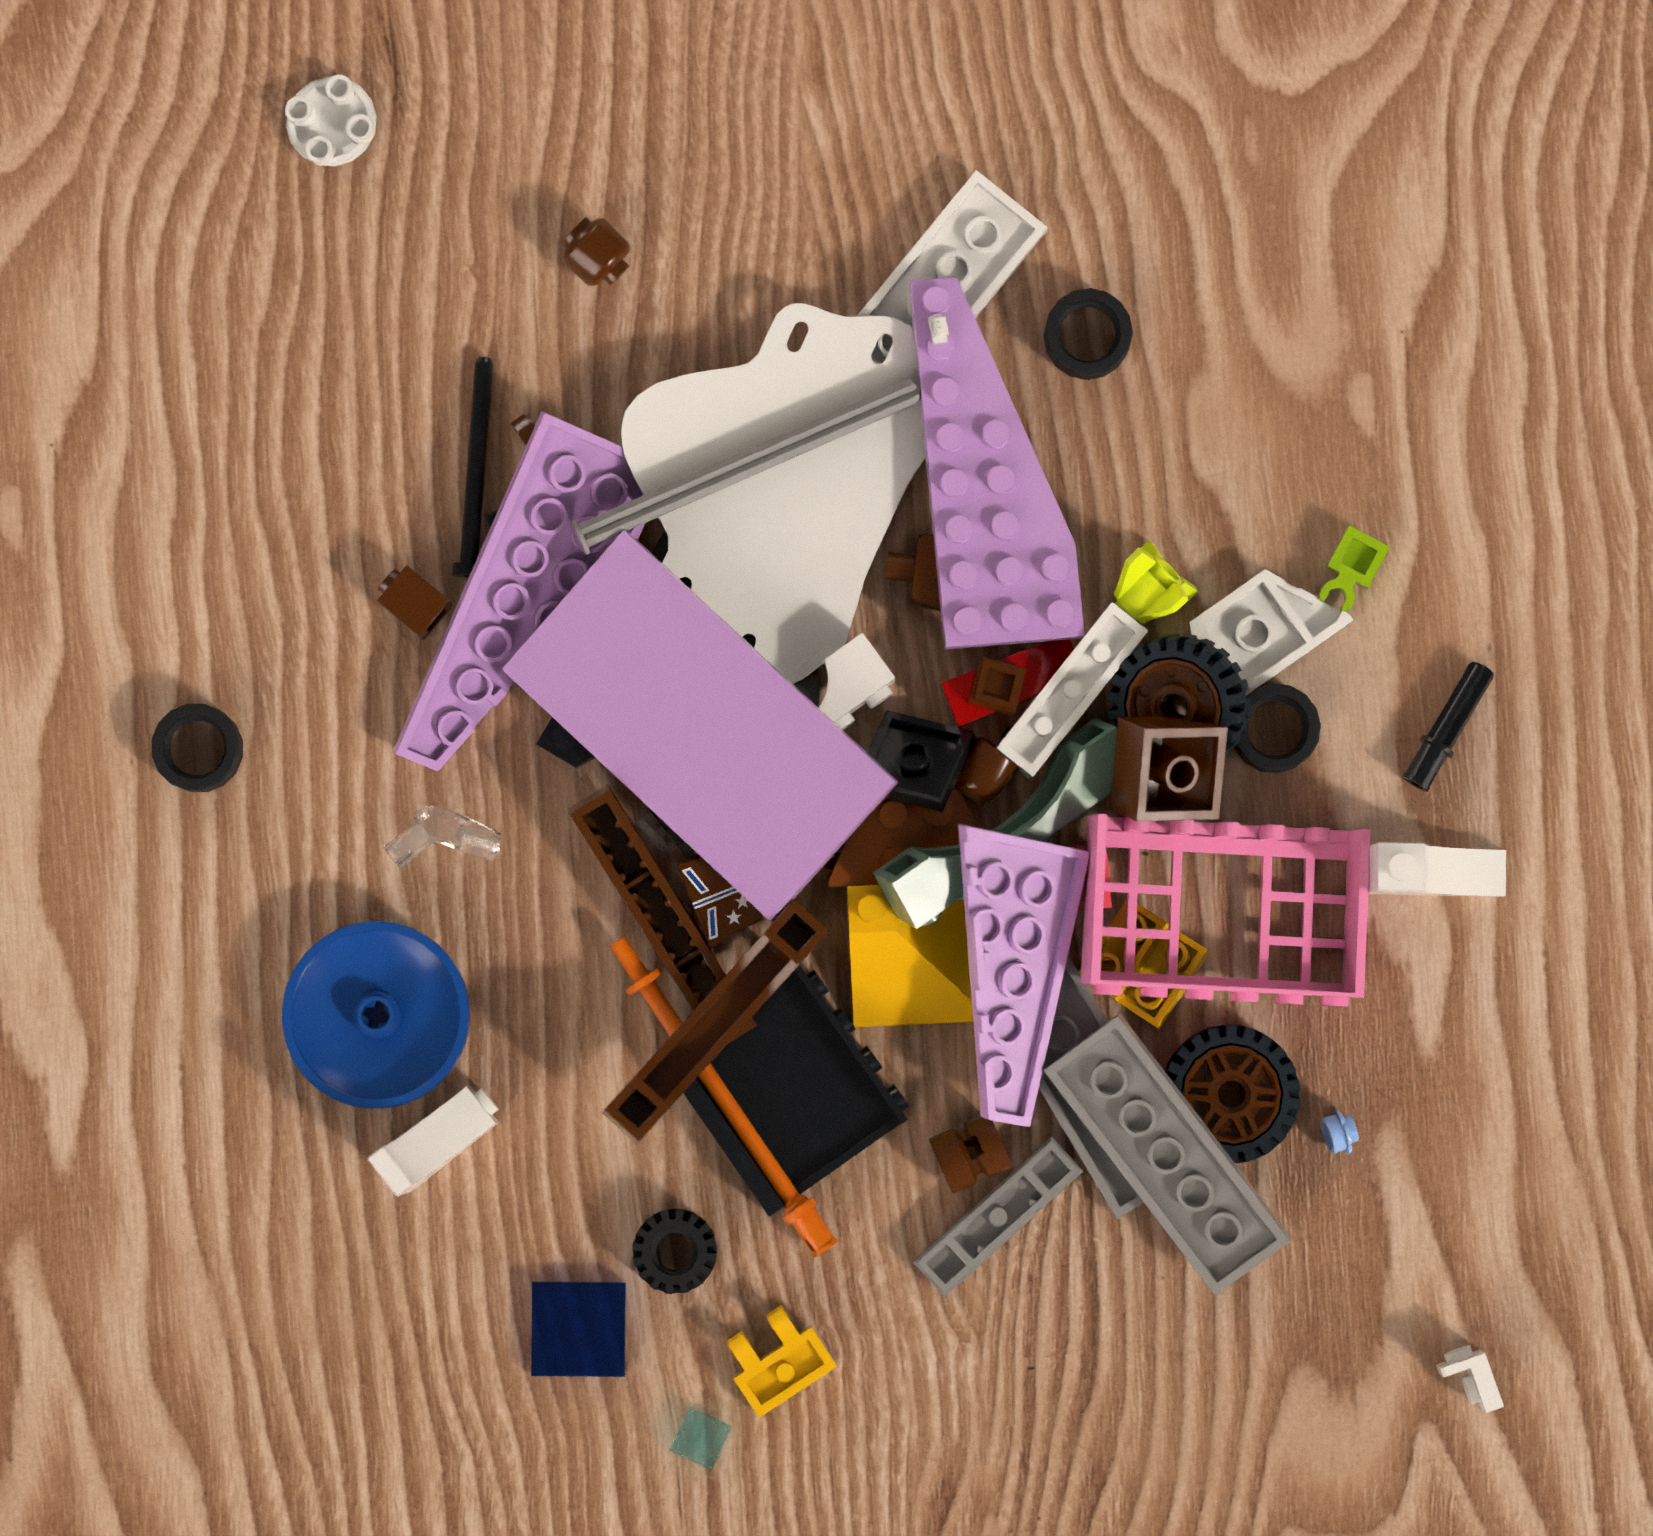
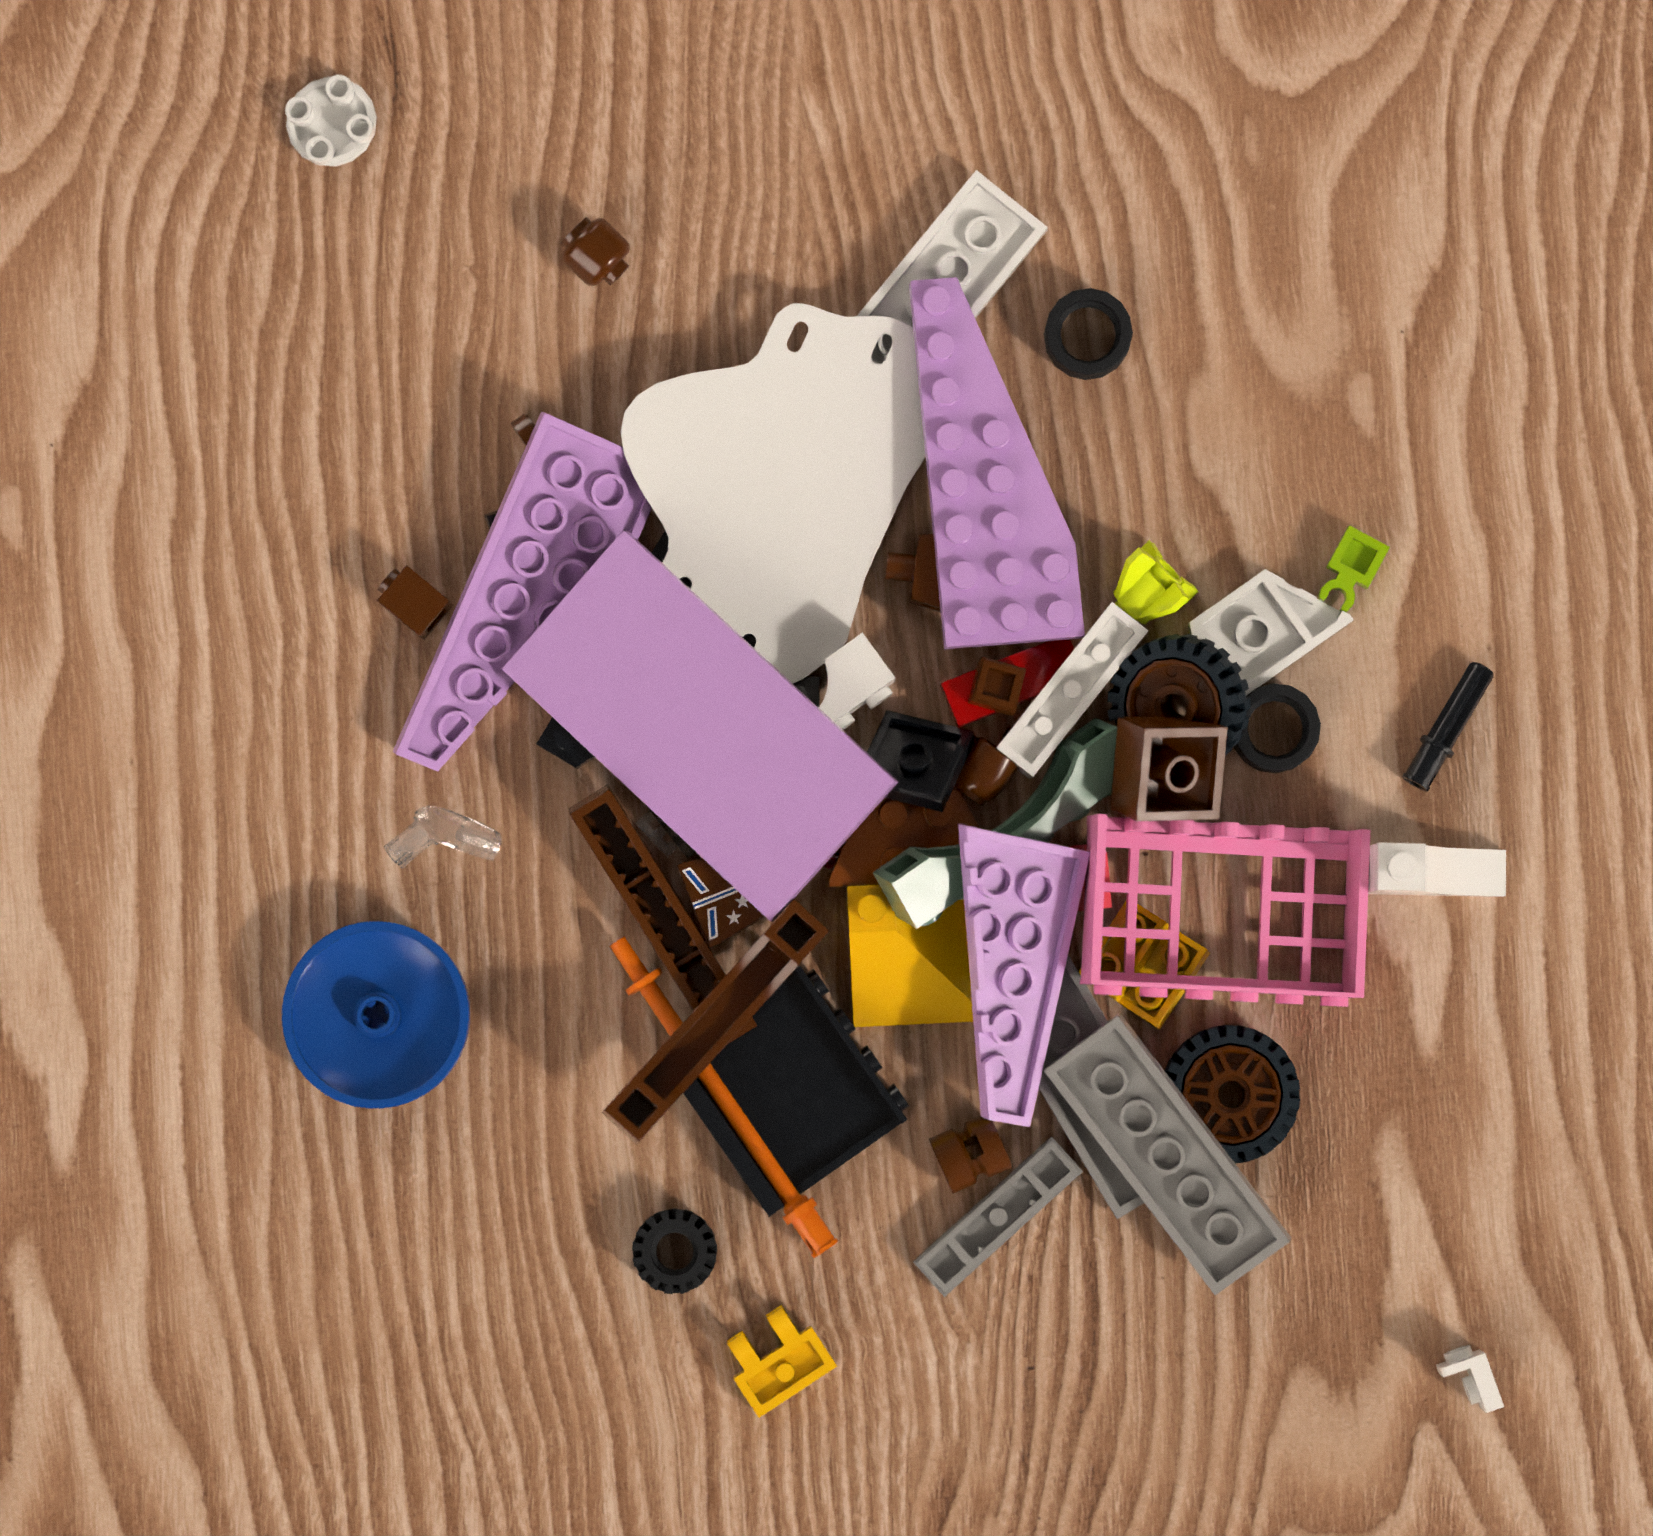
(232, 747): black tyre -> none
(435, 1140): white arch -> none
(475, 467): black bar -> none
(578, 1329): clear blue tile -> none
(700, 1438): clear light blue tile -> none
(746, 464): light grey axle -> none
(938, 328): white piece -> none
(1339, 1132): light blue plate -> none

